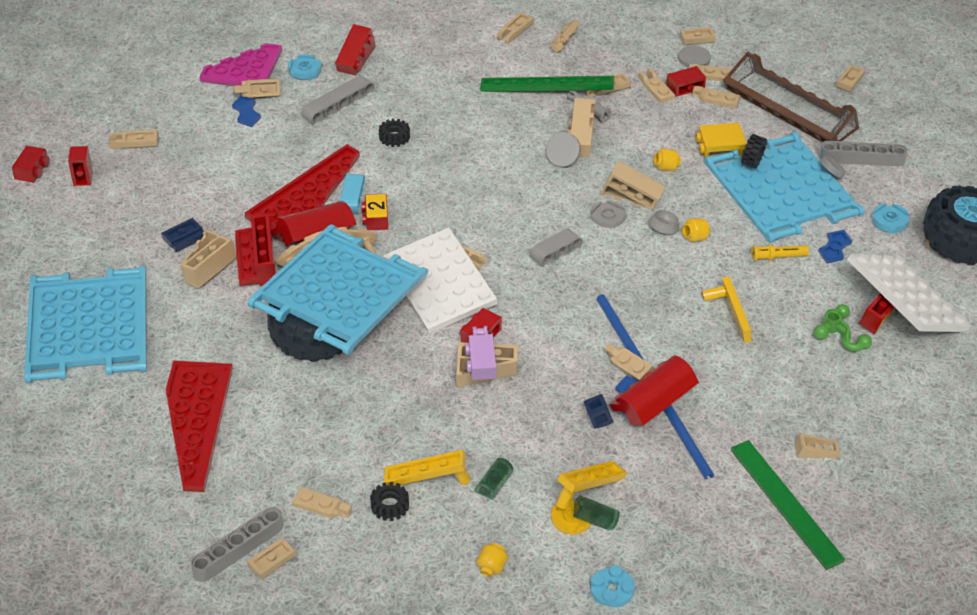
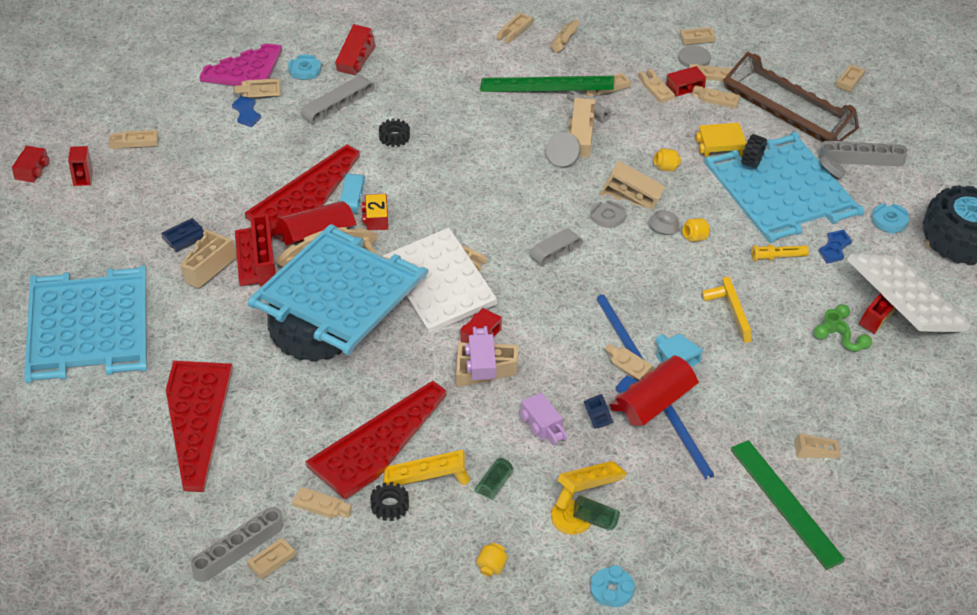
(370, 448): none -> red wing
(543, 418): none -> lavender brick
(678, 346): none -> medium azure torso

